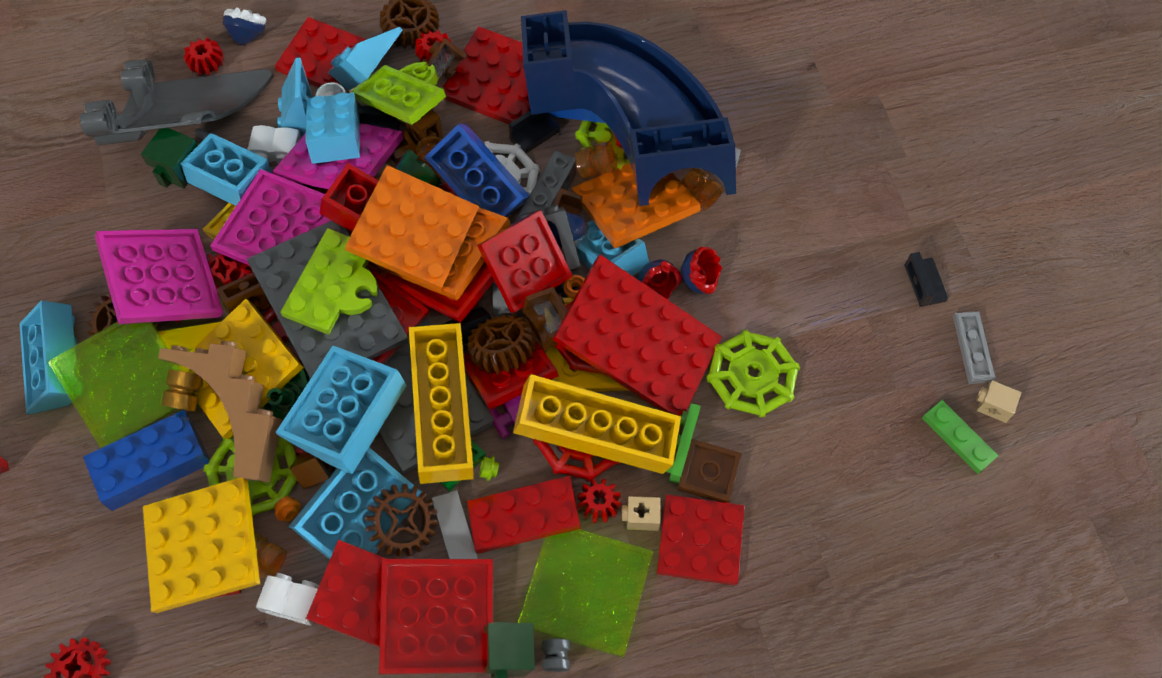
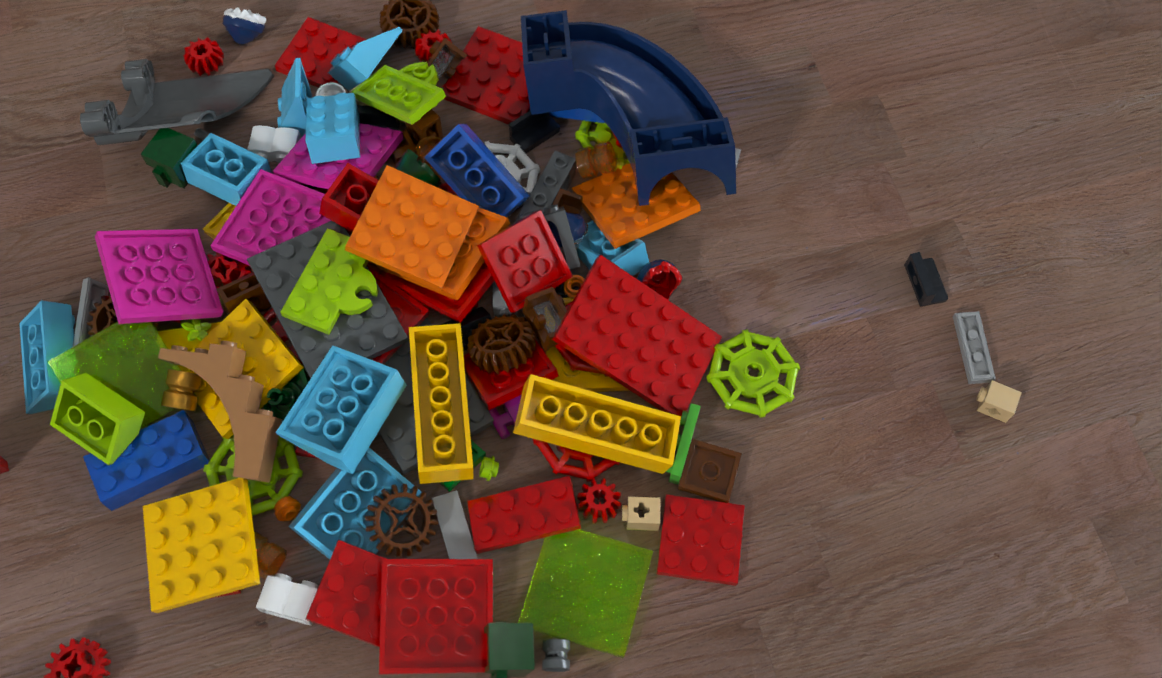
(90, 293): none -> light grey tile
(96, 417): none -> lime slope
(196, 329): none -> lime plant
(310, 470): reddish brown panel -> none
(701, 270): red hair -> none
(704, 190): clear orange wheel -> none
(960, 437): bright green plate -> none

